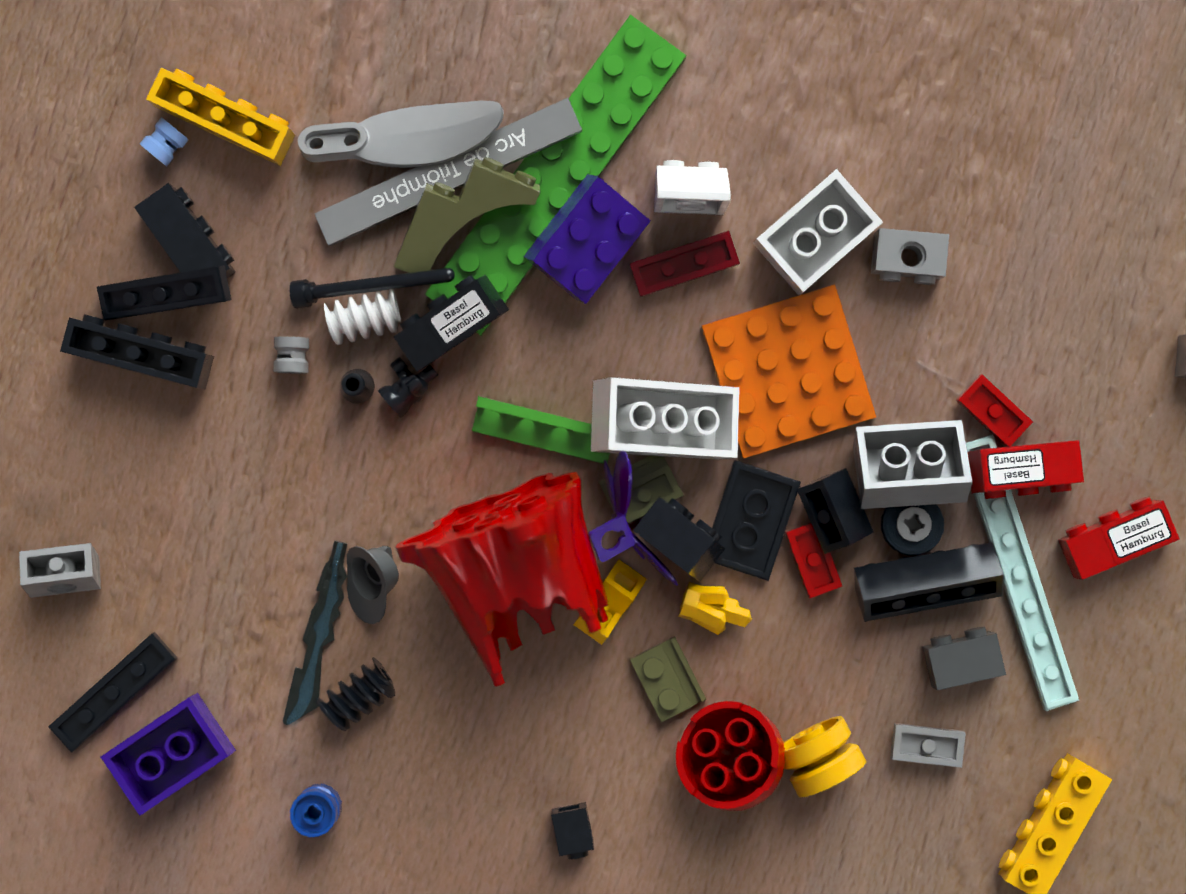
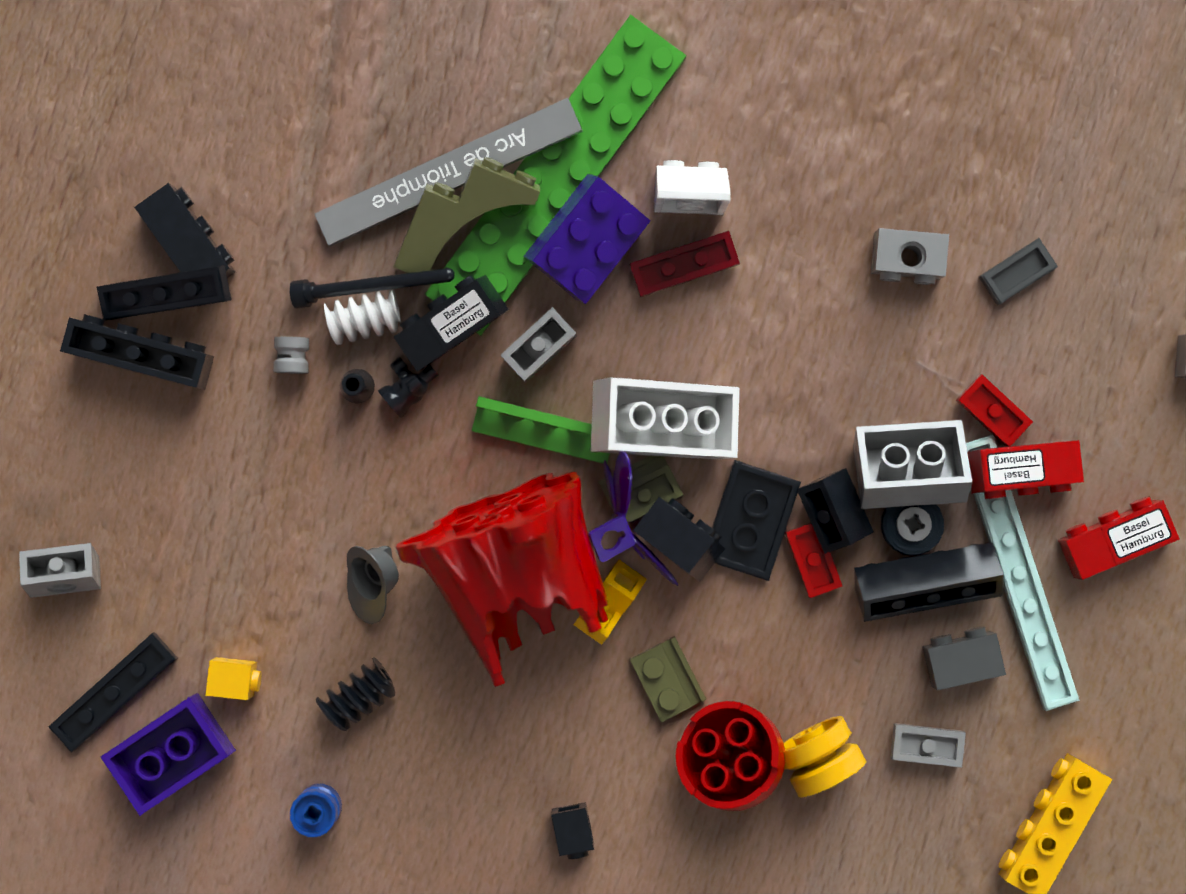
(164, 141): light blue wheel -> none
(220, 116): yellow brick -> none
(232, 678): none -> yellow brick
(318, 633): pearl dark grey sword -> none
(406, 135): light grey plant -> none
(539, 345): none -> light grey brick
(712, 608): yellow rock -> none
(791, 370): orange plate -> none
(817, 232): white brick -> none
(1018, 271): none -> dark grey tile

